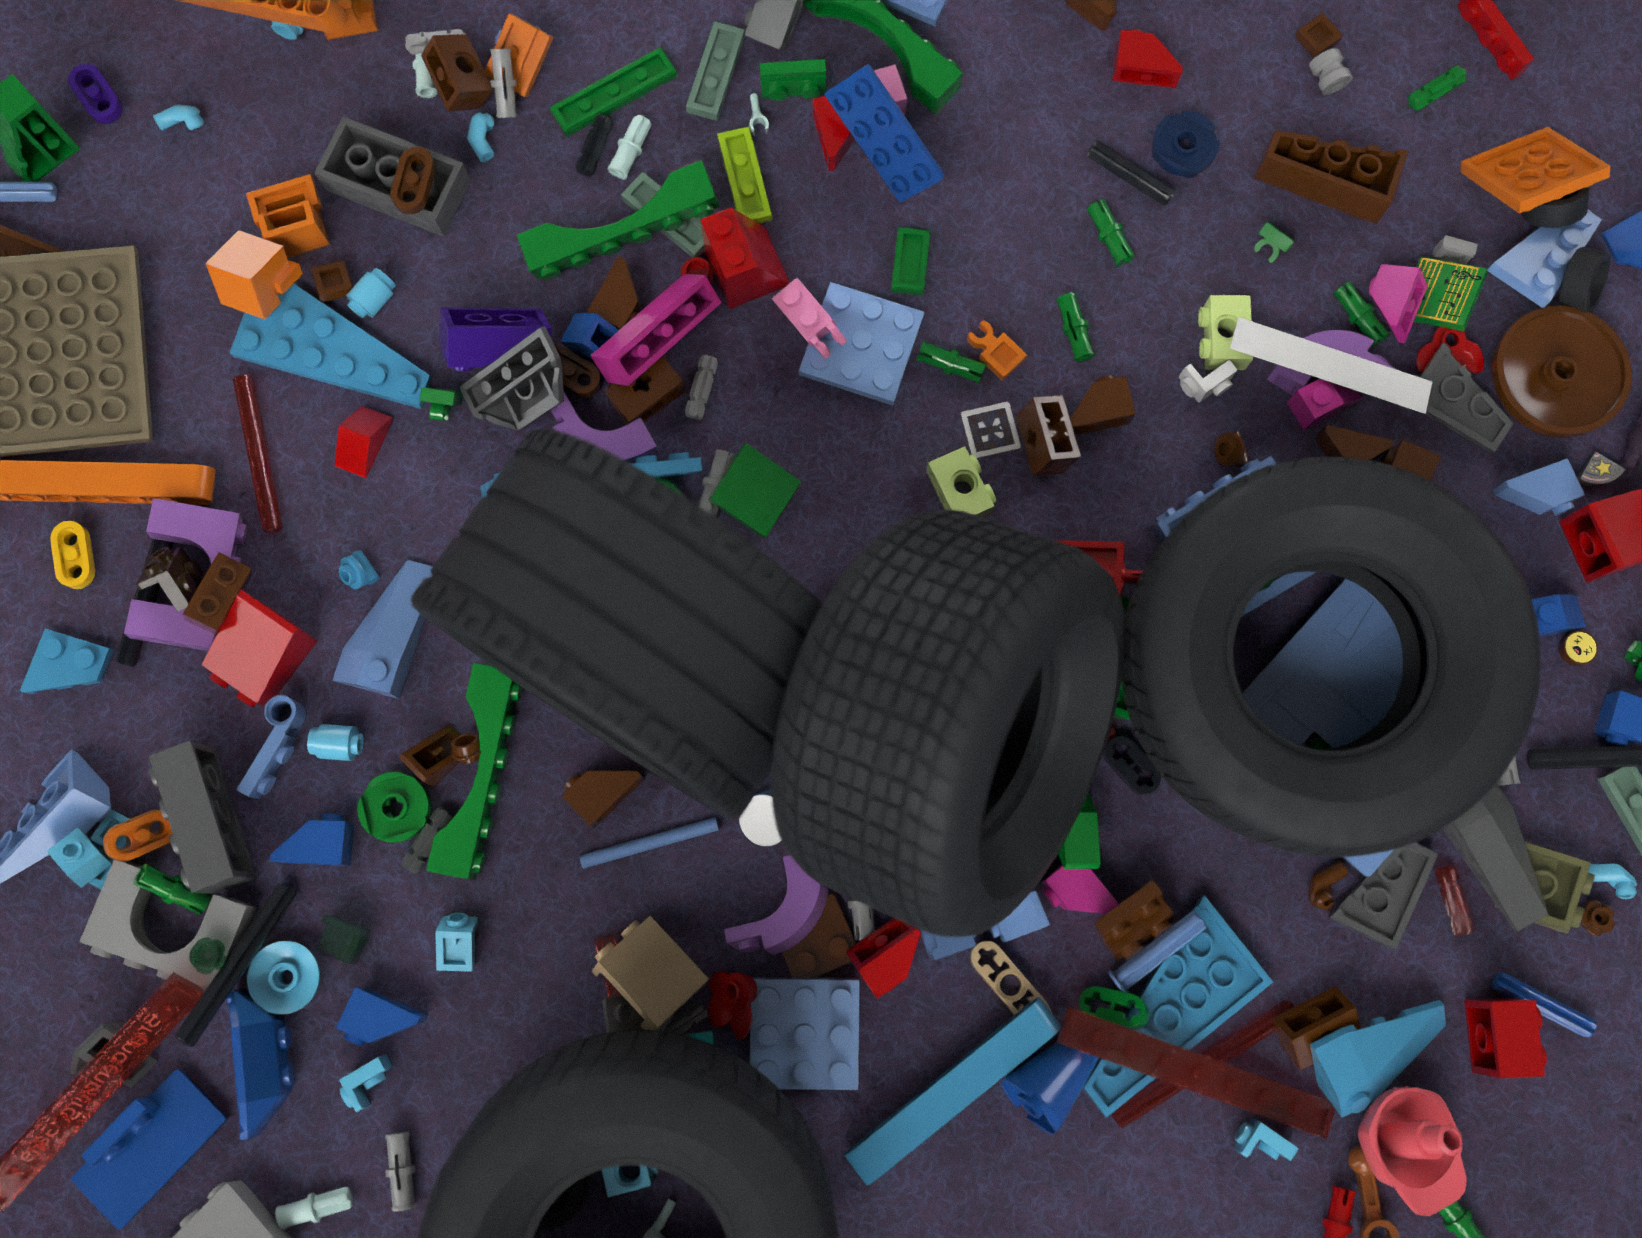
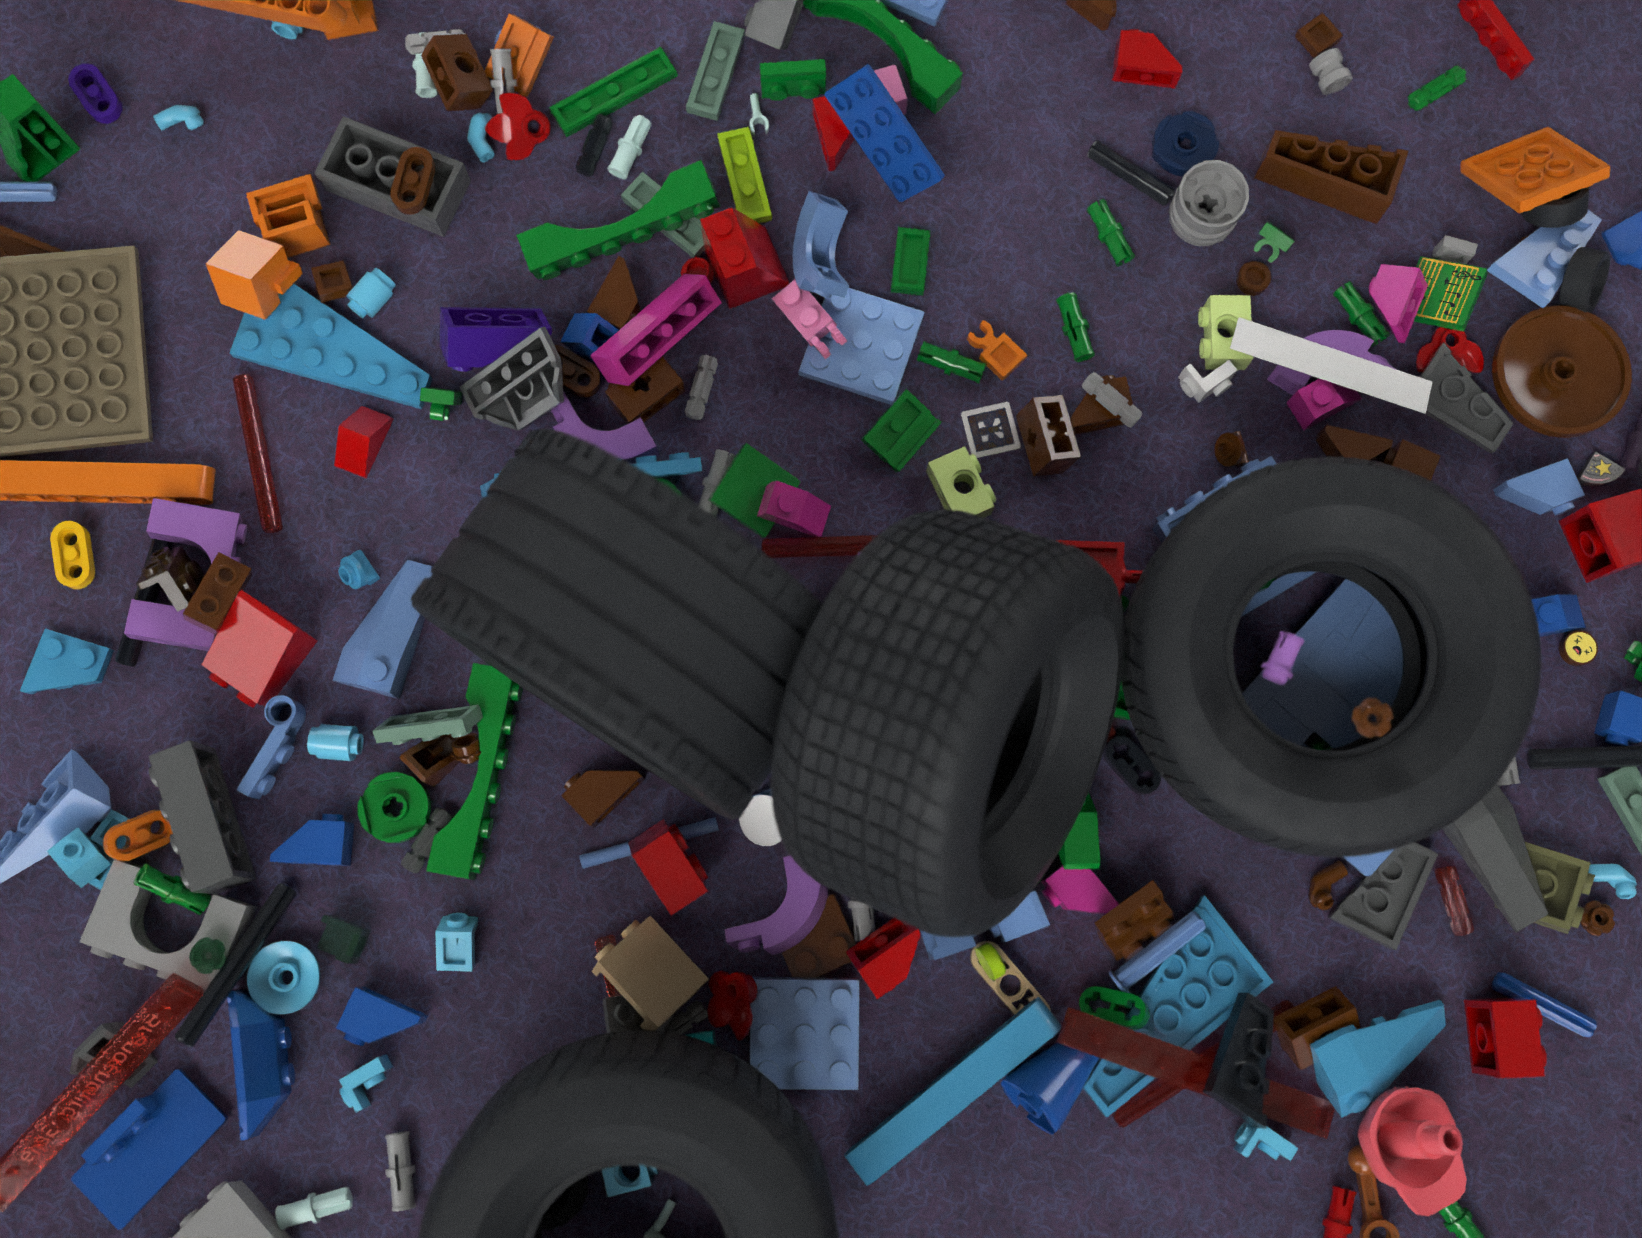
(428, 725): none -> sand green plate
(512, 126): none -> red plate
(668, 868): none -> red brick
(794, 508): none -> dark pink slope
(815, 546): none -> clear red axle
(816, 245): none -> medium blue arch
(901, 430): none -> green plate
(990, 961): none -> lime tile
(1112, 399): none -> light grey axle
(1216, 188): none -> light grey wheel
(1240, 1062): none -> black wing
(1253, 278): none -> reddish brown tile
(1282, 658): none -> medium lavender pin
(1361, 715): none -> reddish brown plate

